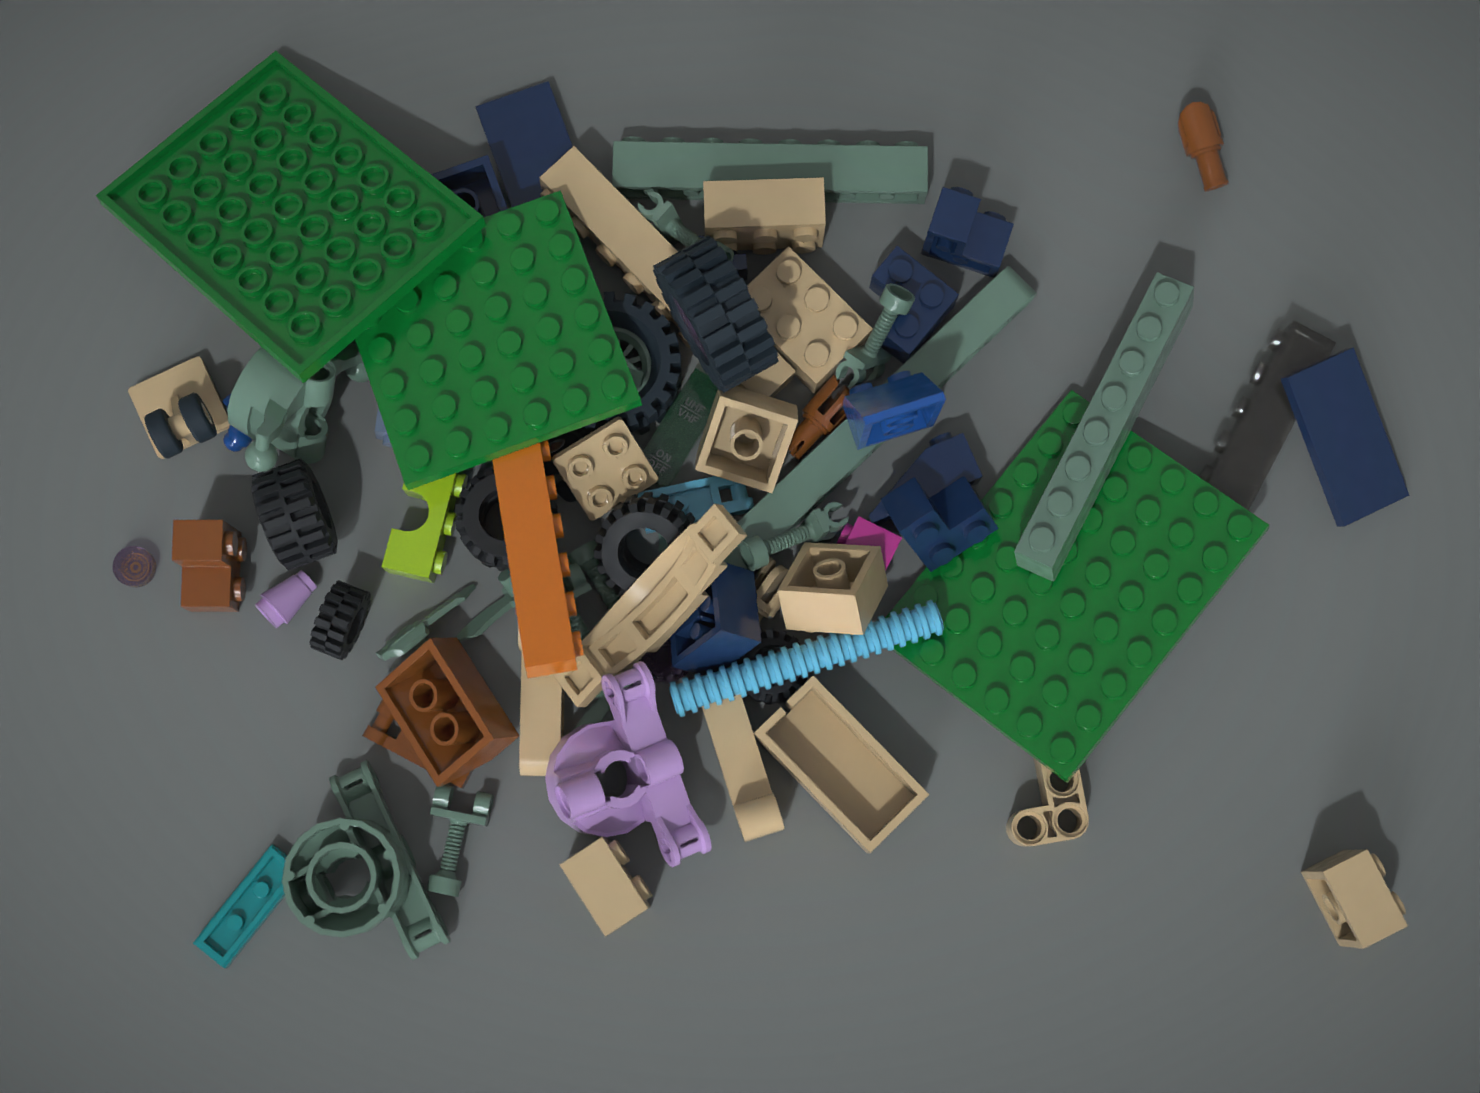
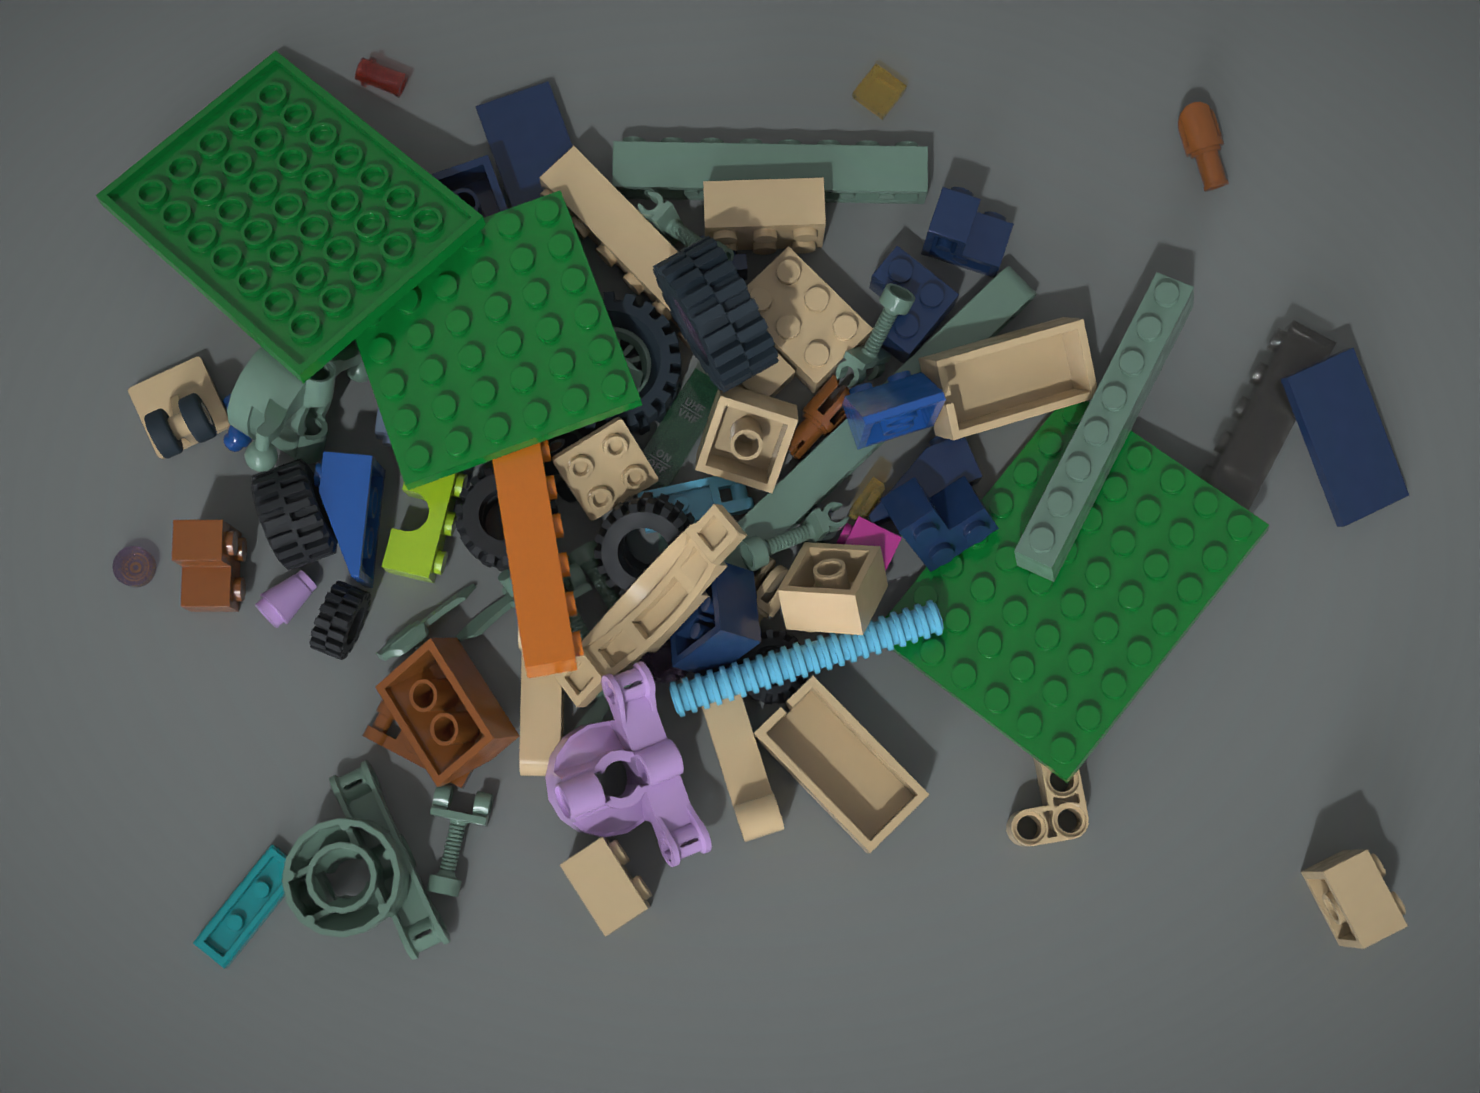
(353, 497): none -> blue slope
(380, 76): none -> clear red pin
(867, 499): none -> clear yellow tile
(879, 91): none -> clear yellow tile
(1011, 377): none -> tan piece

